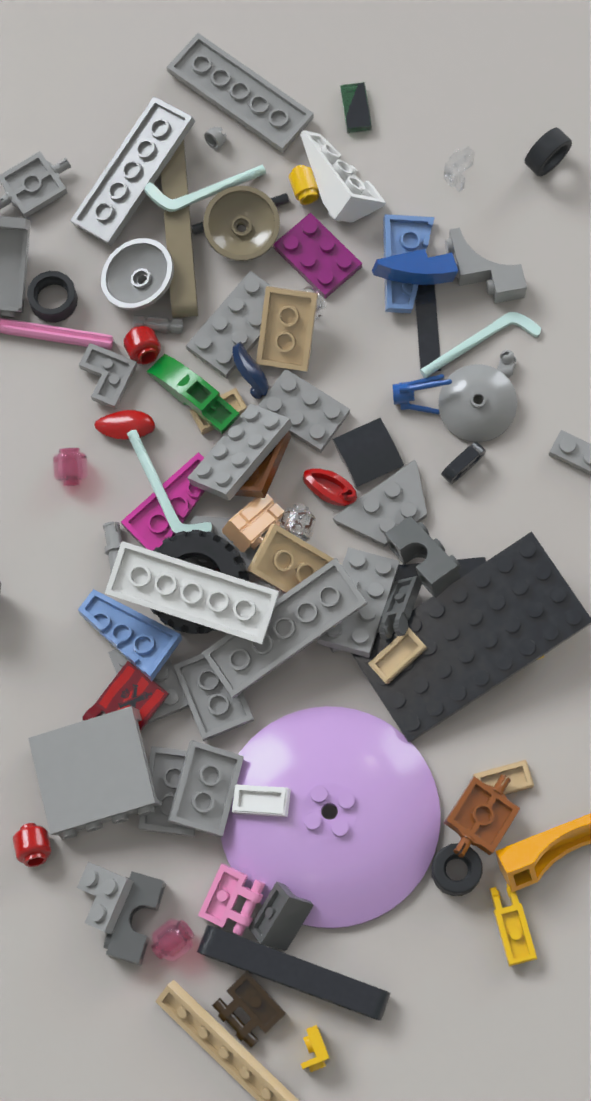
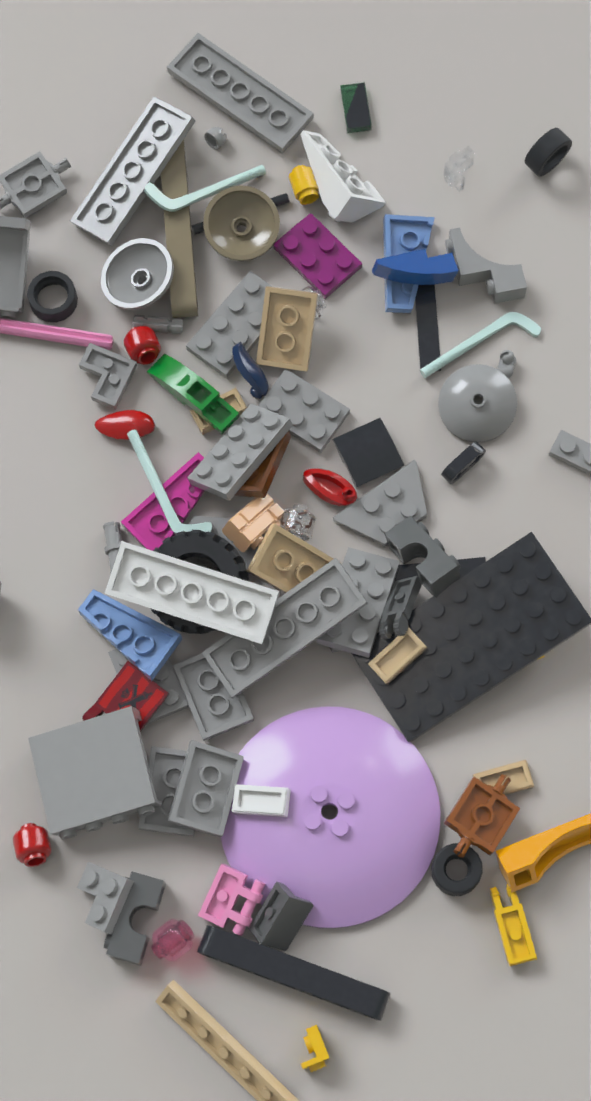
(70, 466): clear pink head -> none
(255, 1002): dark brown plate -> none
(404, 392): blue plant -> none

